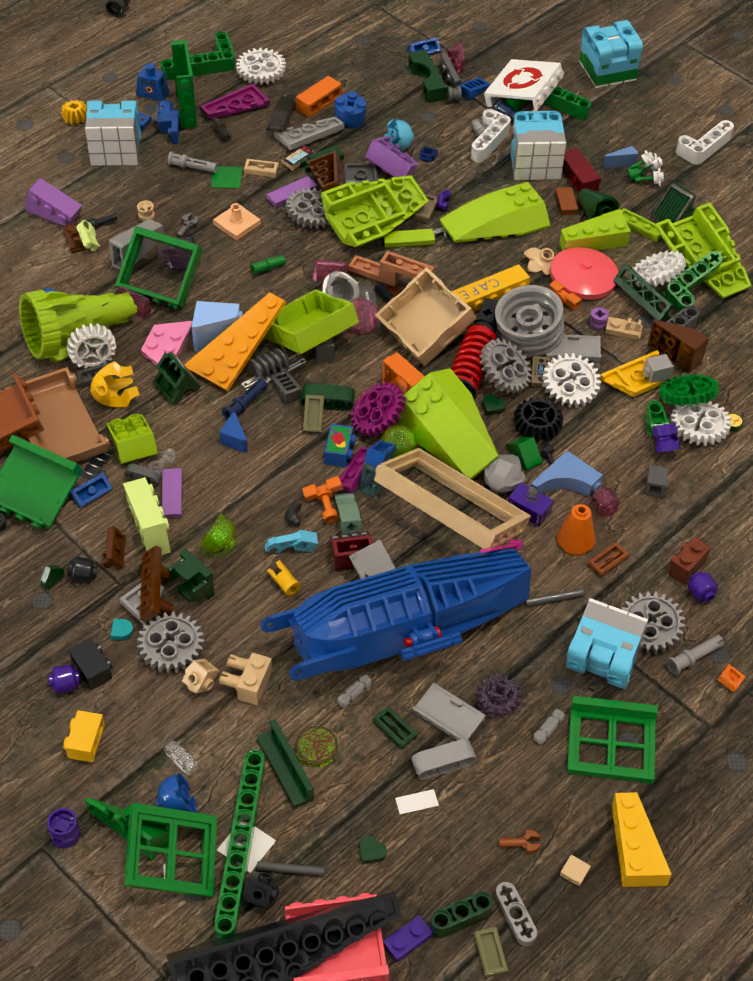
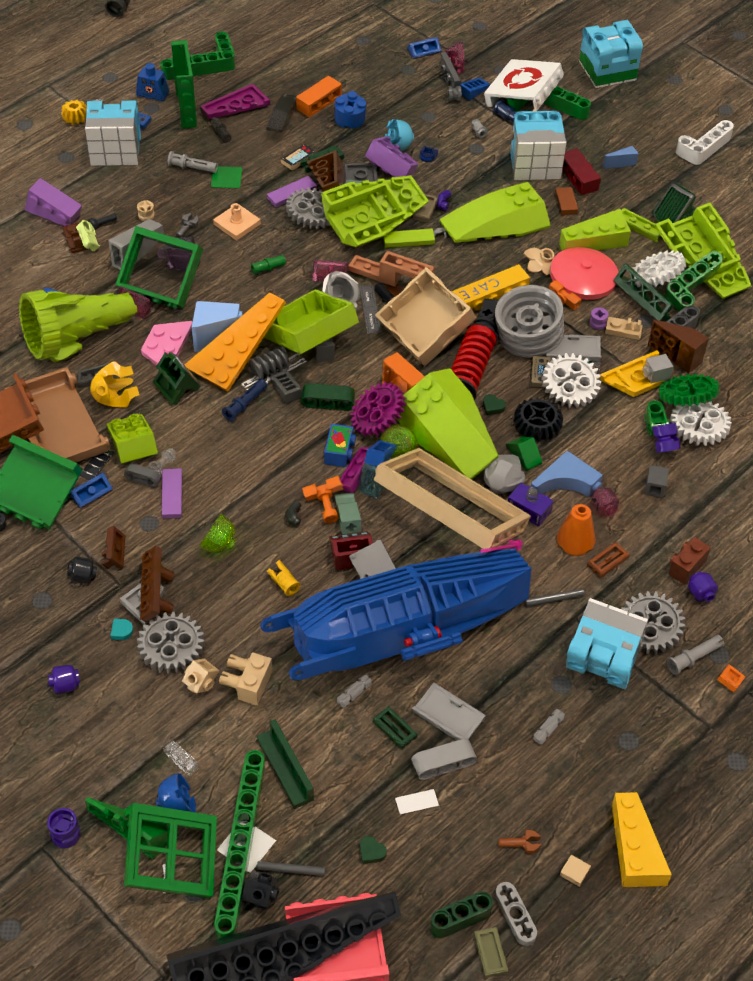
(51, 575): dark green tile -> none
(84, 736): yellow brick -> none
(90, 663): black brick -> none
(94, 337): white gear -> none
(147, 514): yellowish green wedge -> none
(168, 120): blue plate -> none
(197, 577): dark green panel -> none
(233, 435): blue slope -> none
(260, 66): white gear -> none
(261, 168): tan tile -> none
(300, 541): medium azure piece -> none
(307, 133): light grey wing -> none
(313, 413): olive tile -> none
(316, 746): tile -> none
(366, 315): clear pink tile -> none
(408, 938): dark purple plate -> none
(421, 64): dark green arch -> none
(496, 131): white beam -> none
(497, 355): light grey gear -> none
(497, 697): gear -> none
(547, 451): black hand -> none
(596, 203): dark green cone -> none
(613, 712): green window -> none
(652, 162): plant -> none
(736, 420): tile -> none

